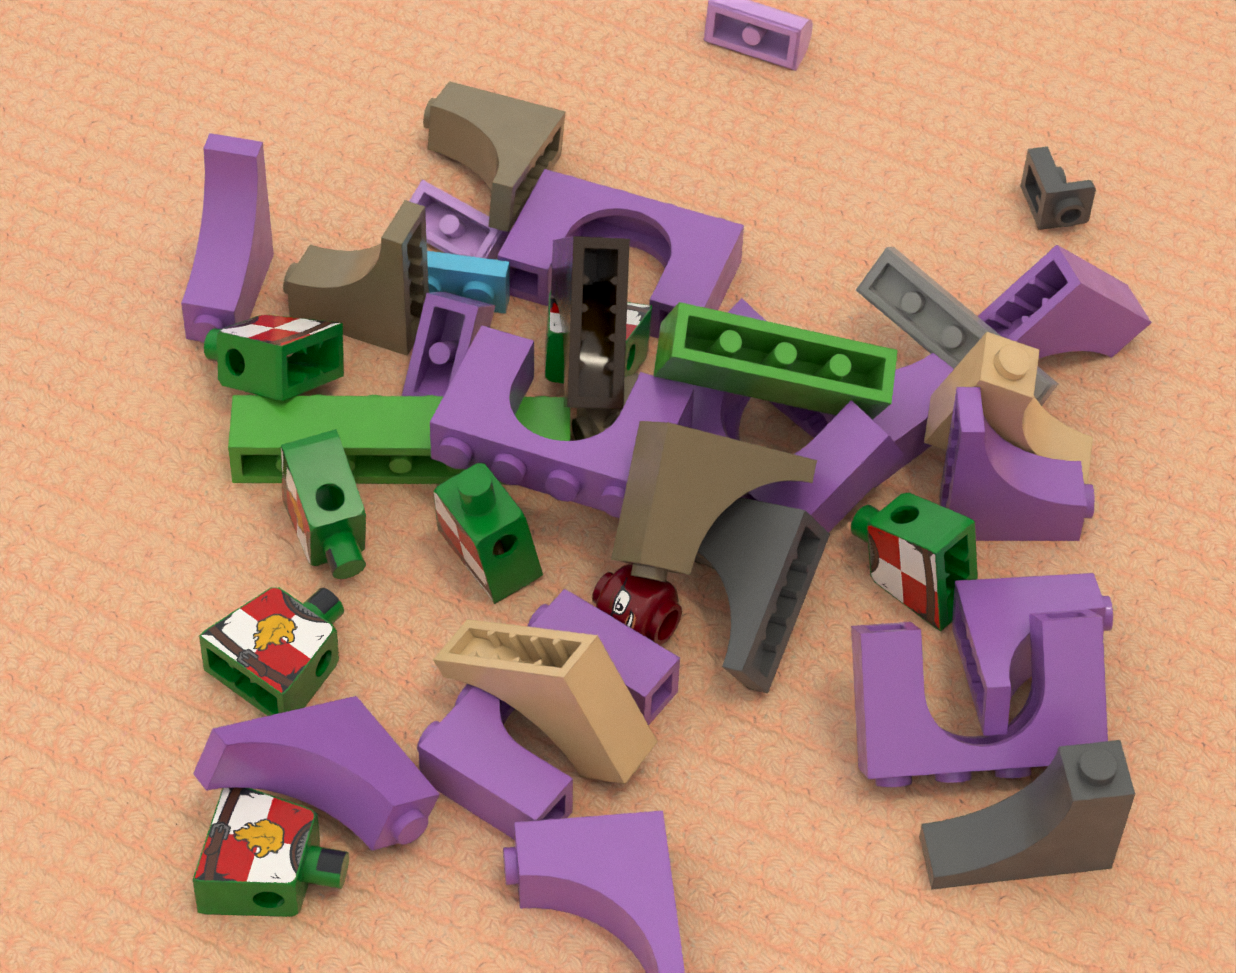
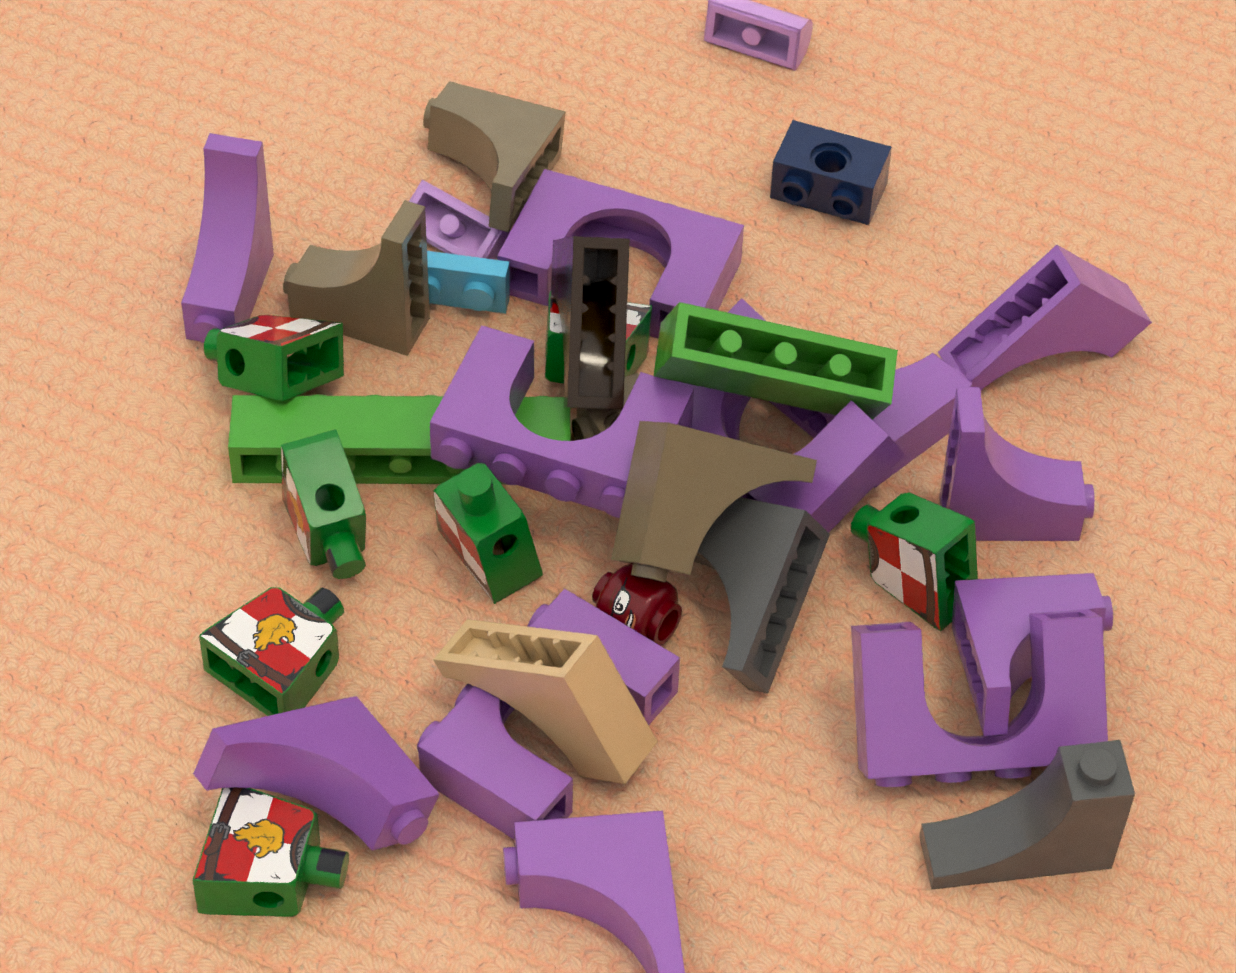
(442, 341): medium lavender slope -> none
(830, 172): none -> dark blue brick
(930, 312): light grey tile -> none
(1007, 386): tan arch -> none
(1049, 195): dark grey bracket -> none

